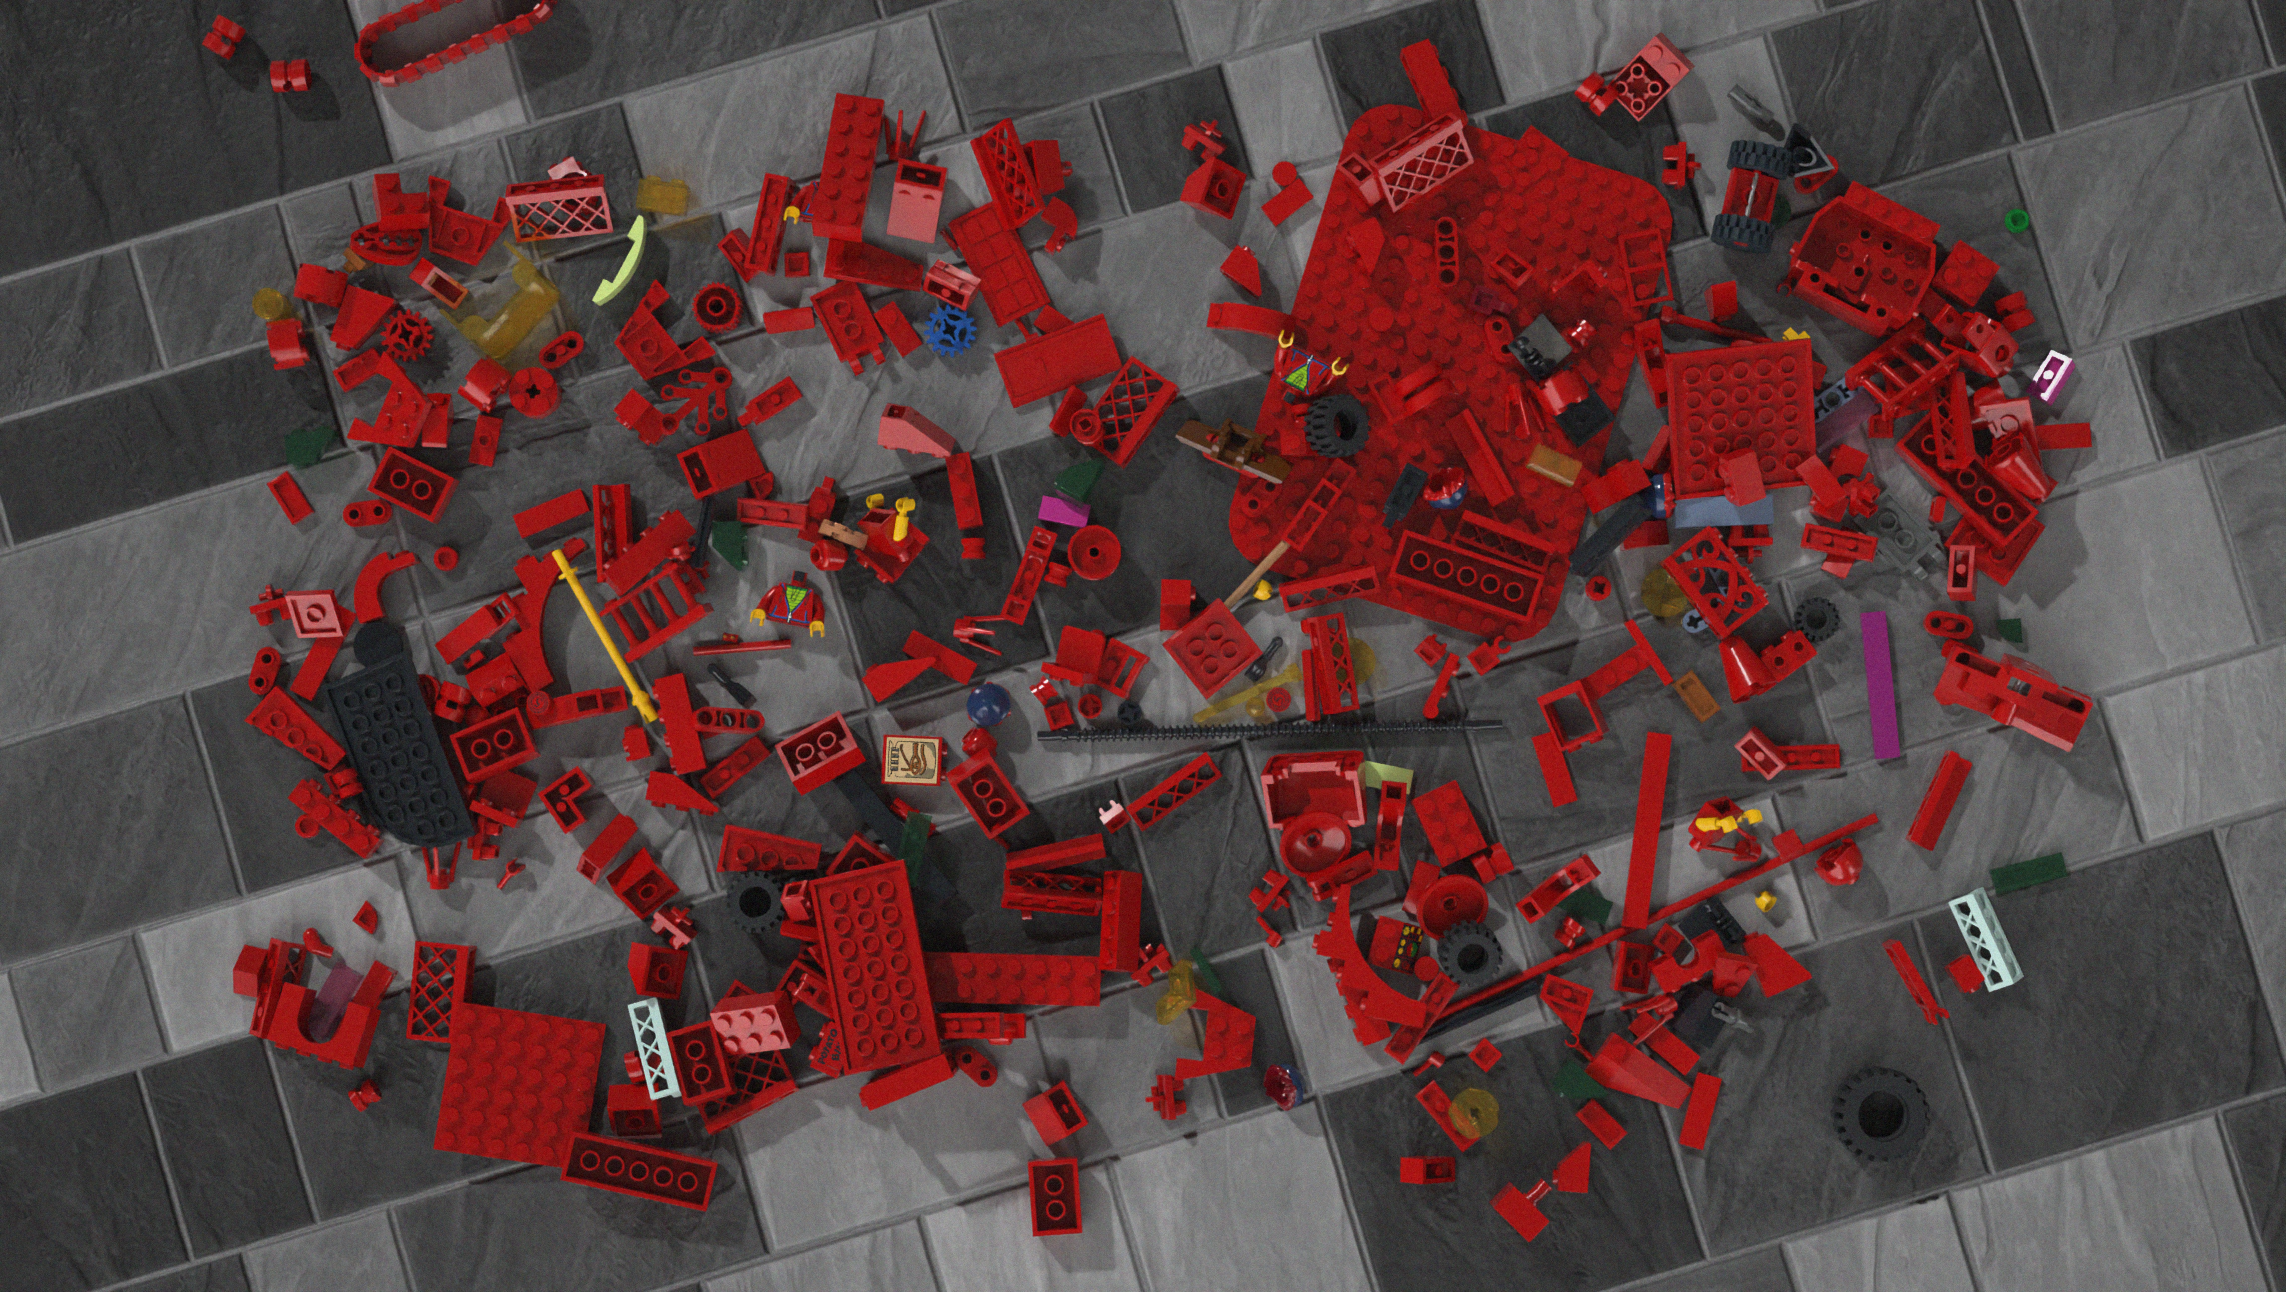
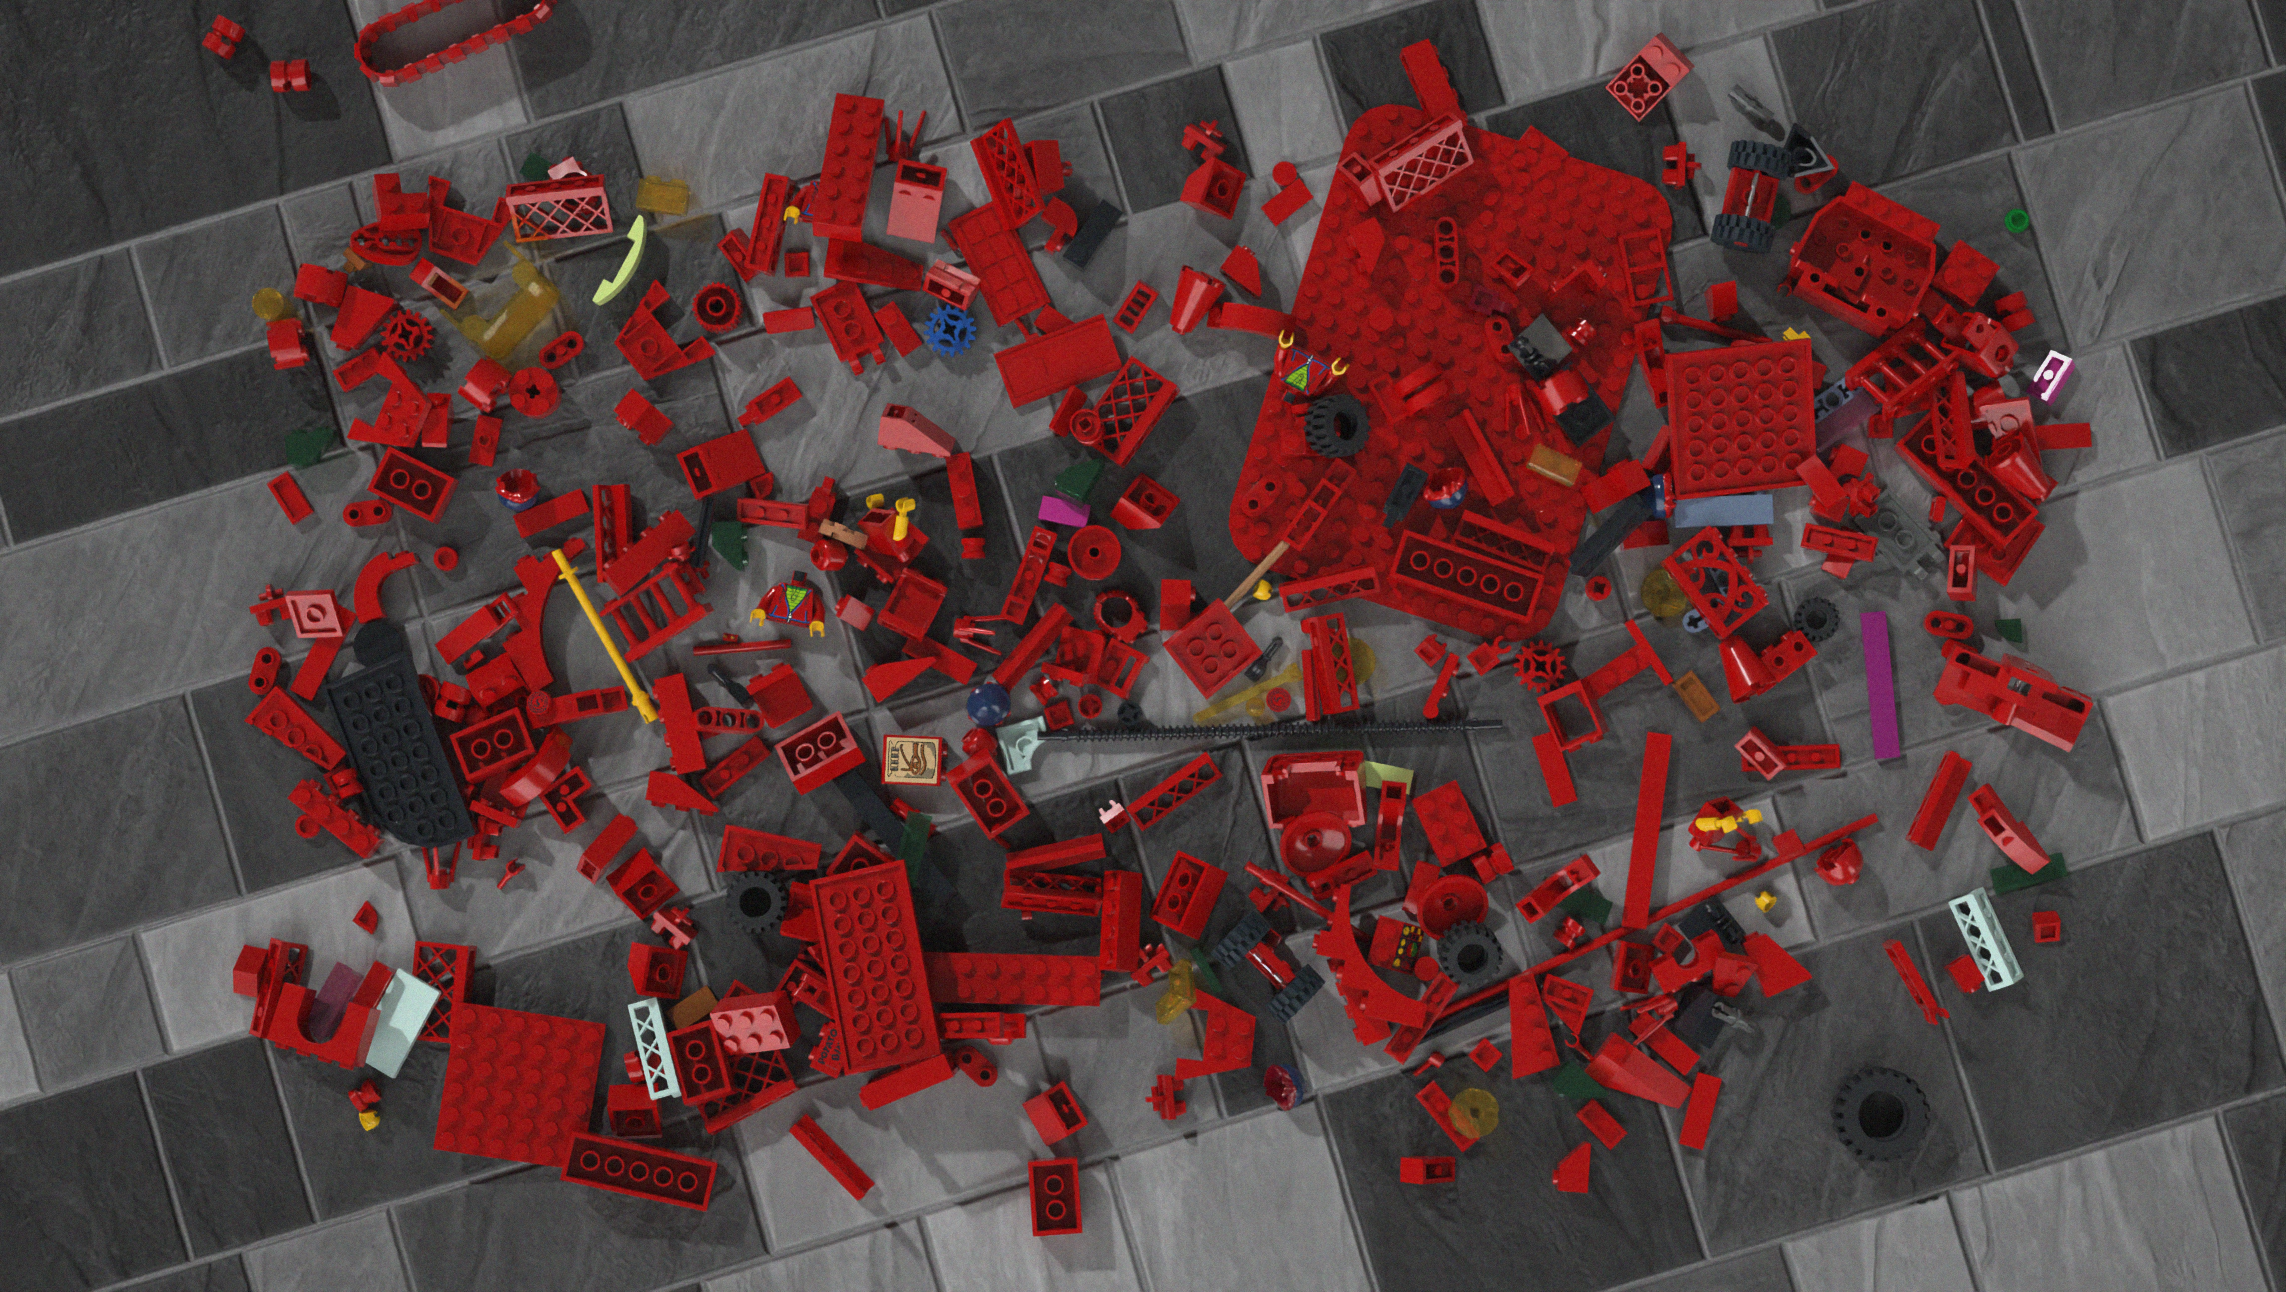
(314, 944): red arm -> none
(368, 1119): none -> yellow hinge
(402, 1017): none -> light aqua tile
(518, 489): none -> red hair
(535, 167): none -> clear green tile
(540, 771): none -> red arch
(636, 743): red brick -> none
(692, 1008): none -> dark orange tile
(698, 398): red plant -> none
(779, 695): none -> red bracket
(797, 901): red brick -> none
(832, 1157): none -> red fence
(854, 612): none -> red slope
(913, 604): none -> red panel
(1019, 743): none -> light aqua tile
(1032, 646): none -> red fence
(1092, 236): none -> black slope
(1129, 631): none -> red piece
(1134, 293): none -> red slope
(1144, 504): none -> red slope
(1188, 895): none -> red slope
(1193, 298): none -> red cone
(1247, 460): reddish brown piece -> none
(1268, 878): none -> red bar
(1294, 989): none -> black plate
(1522, 1209): red brick -> none
(1530, 1034): none -> red wing
(1531, 673): none -> red gear
(1593, 85): red wheel -> none
(1741, 477): red brick -> none
(2004, 830): none -> red slope
(2046, 926): none -> red slope

